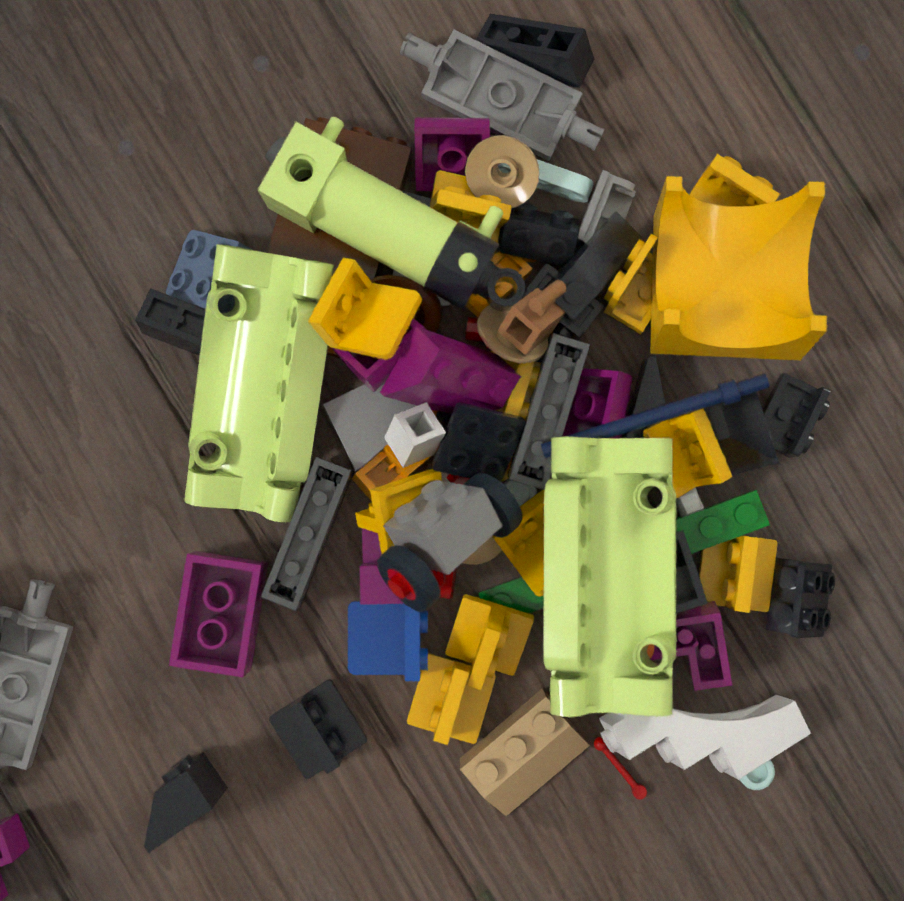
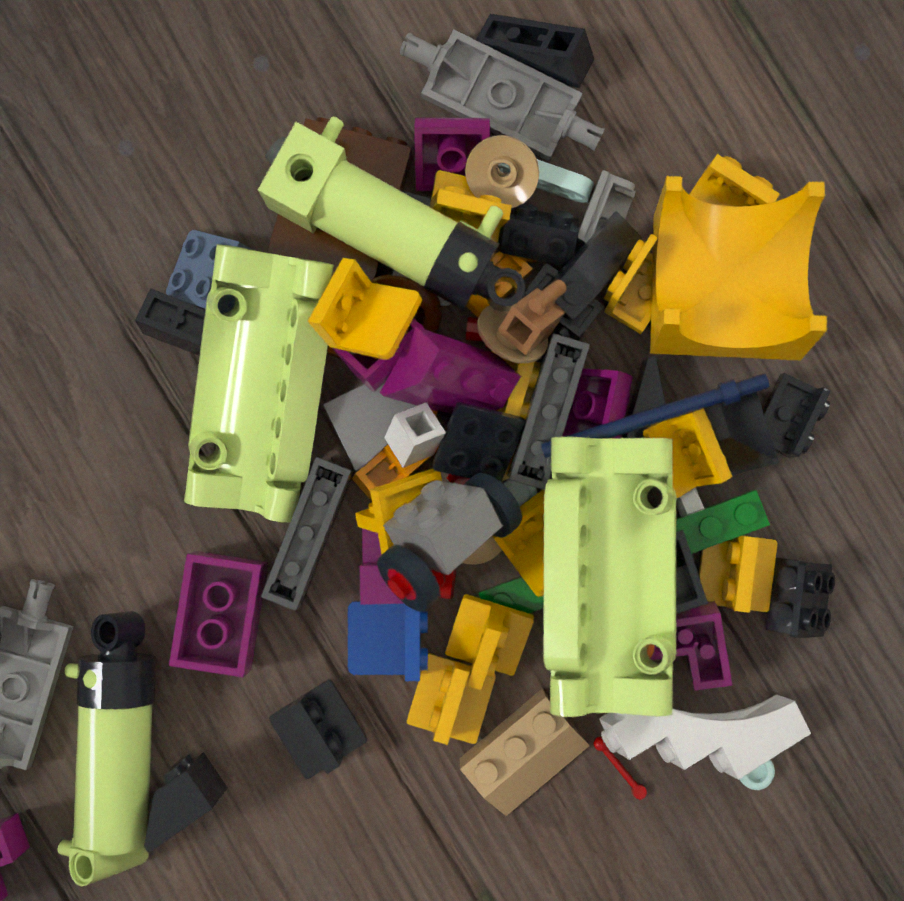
(112, 751): none -> yellowish green piece

